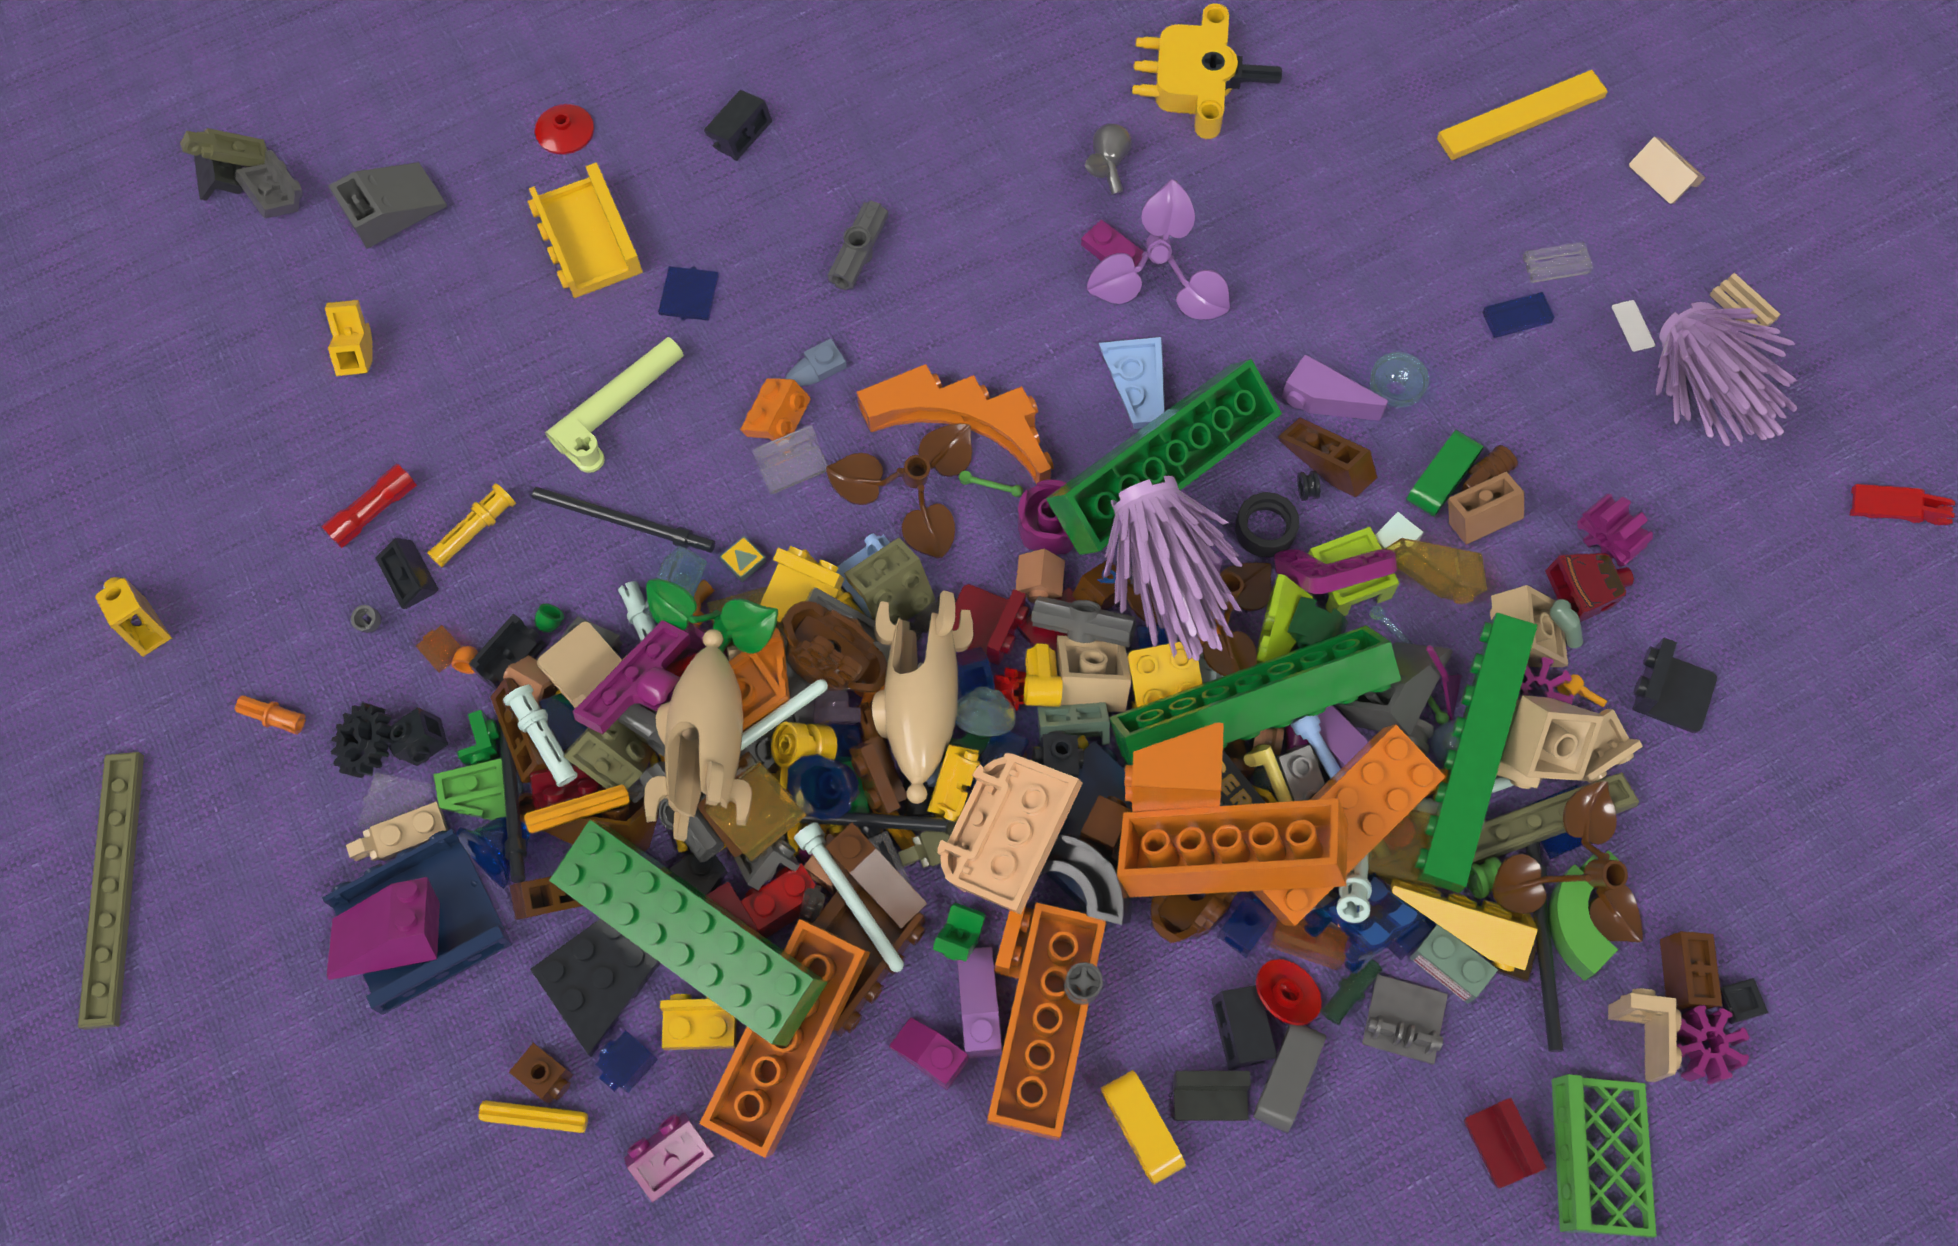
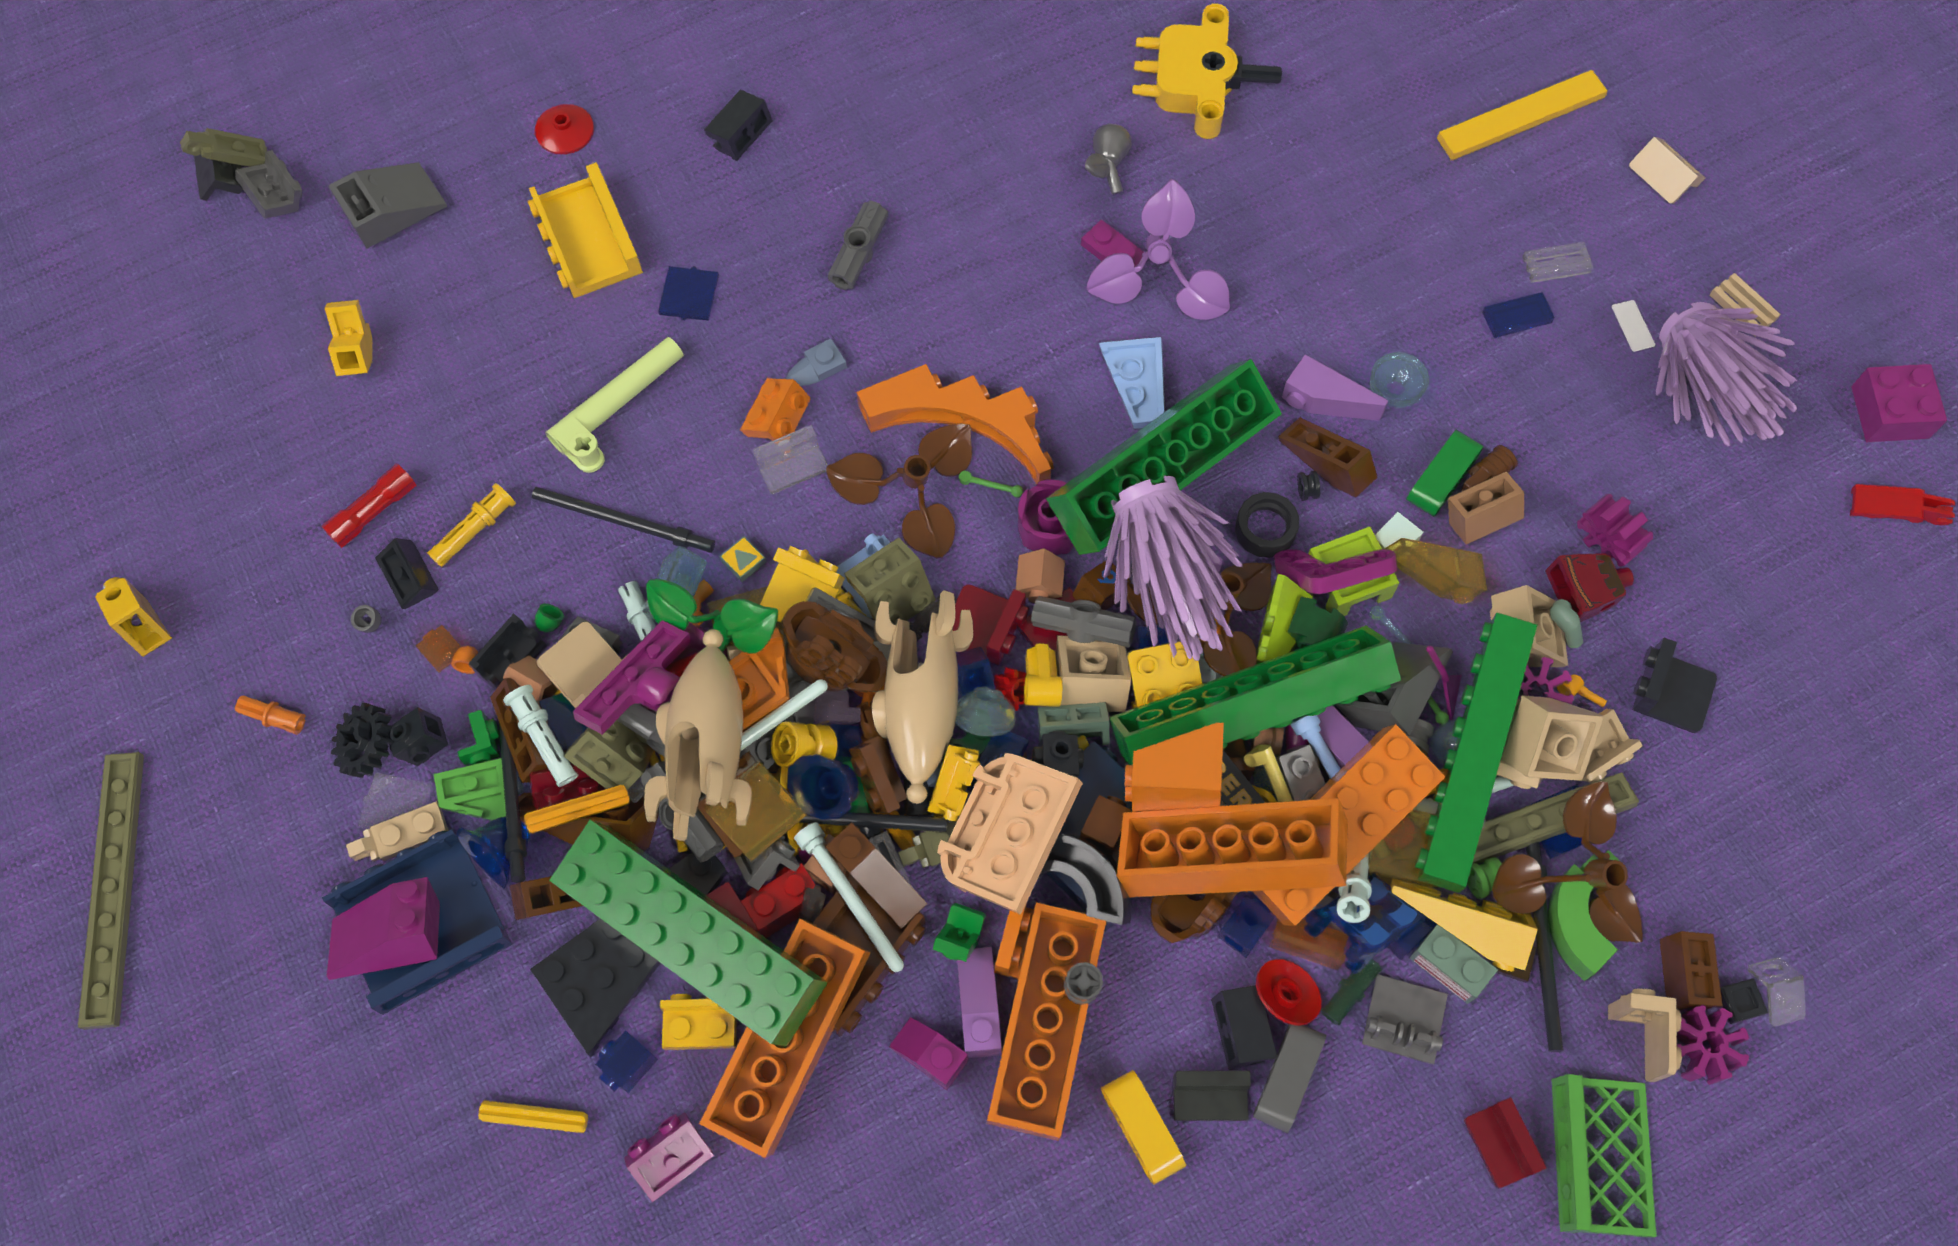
(542, 1074): reddish brown brick -> none
(1784, 991): none -> clear bracket
(1898, 403): none -> magenta brick

